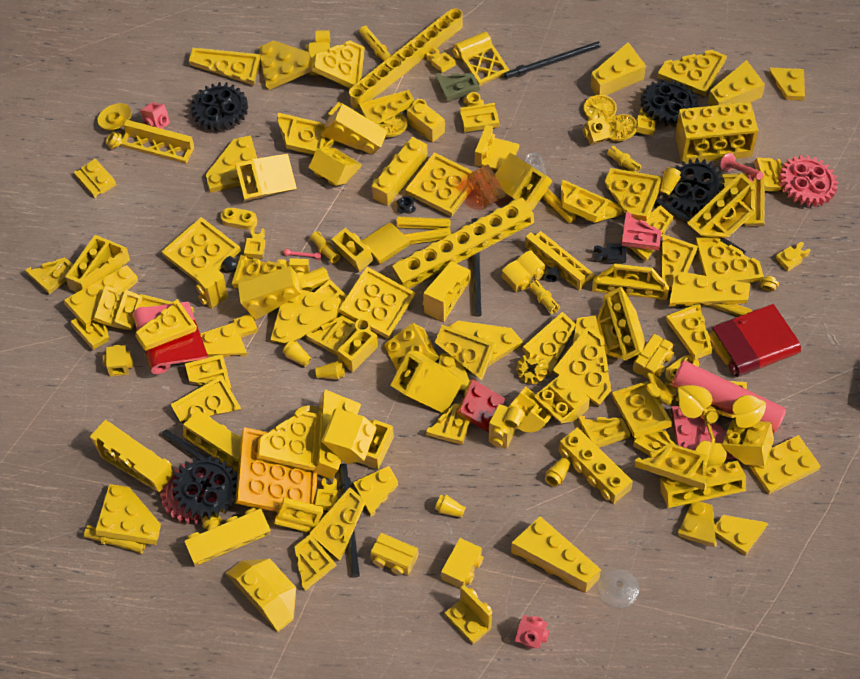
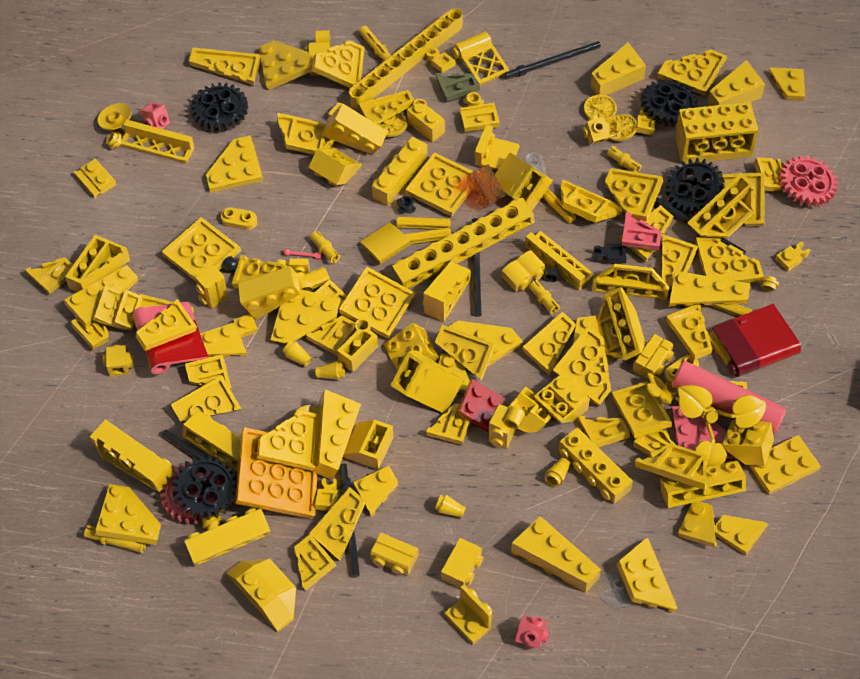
(255, 245): yellow plate -> none
(265, 176): yellow slope -> none
(298, 515): yellow plate -> none
(348, 435): yellow slope -> none
(352, 249): yellow brick -> none
(540, 369): yellow gear -> none
(645, 578): none -> yellow wing
(669, 180): yellow cone -> none
(728, 162): coral piece -> none

